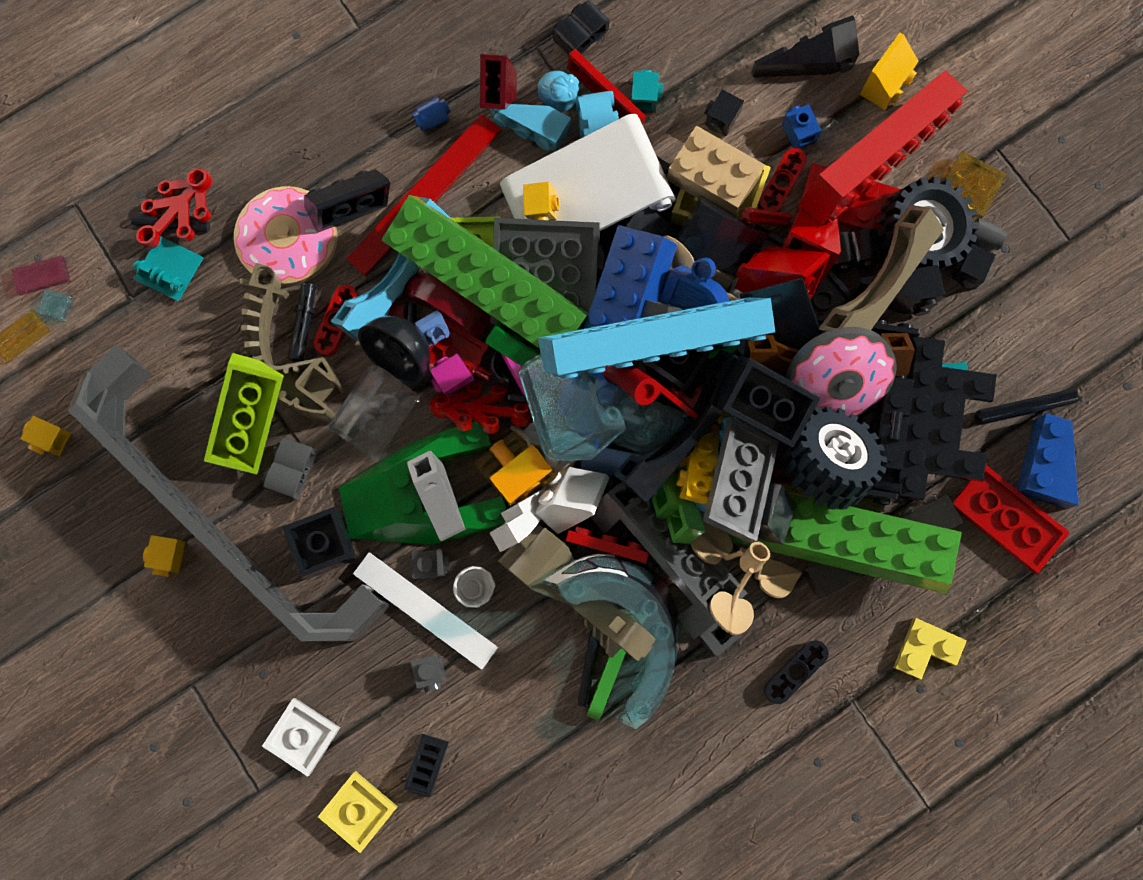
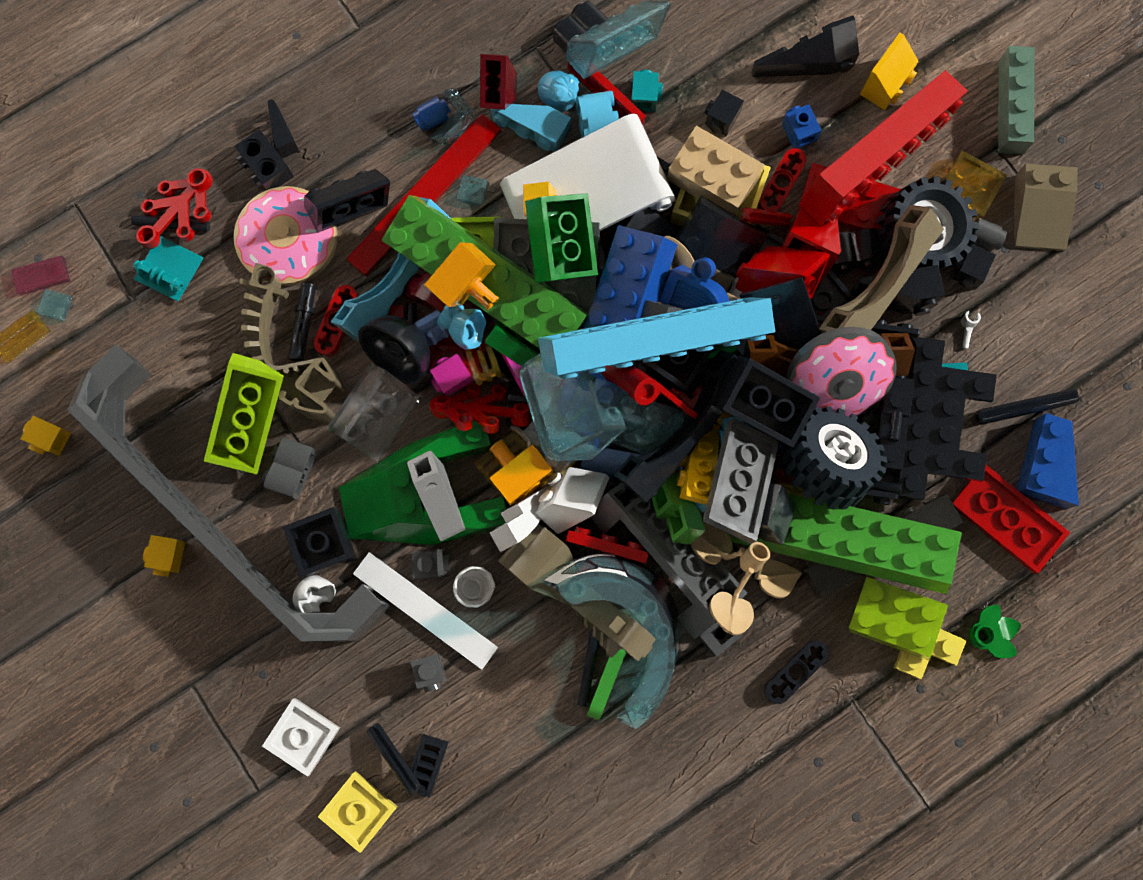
(263, 161): none -> black brick
(282, 137): none -> black slope
(311, 593): none -> white hair
(394, 759): none -> black axle
(457, 123): none -> clear light blue piece
(463, 276): none -> light orange brick
(464, 325): none -> medium azure hair
(472, 190): none -> clear light blue tile
(487, 374): none -> clear yellow tile
(561, 237): none -> green brick
(616, 37): none -> clear light blue slope
(898, 618): none -> lime brick
(968, 325): none -> white hand
(997, 631): none -> green plate
(1016, 100): none -> sand green brick
(1044, 206): none -> dark tan slope

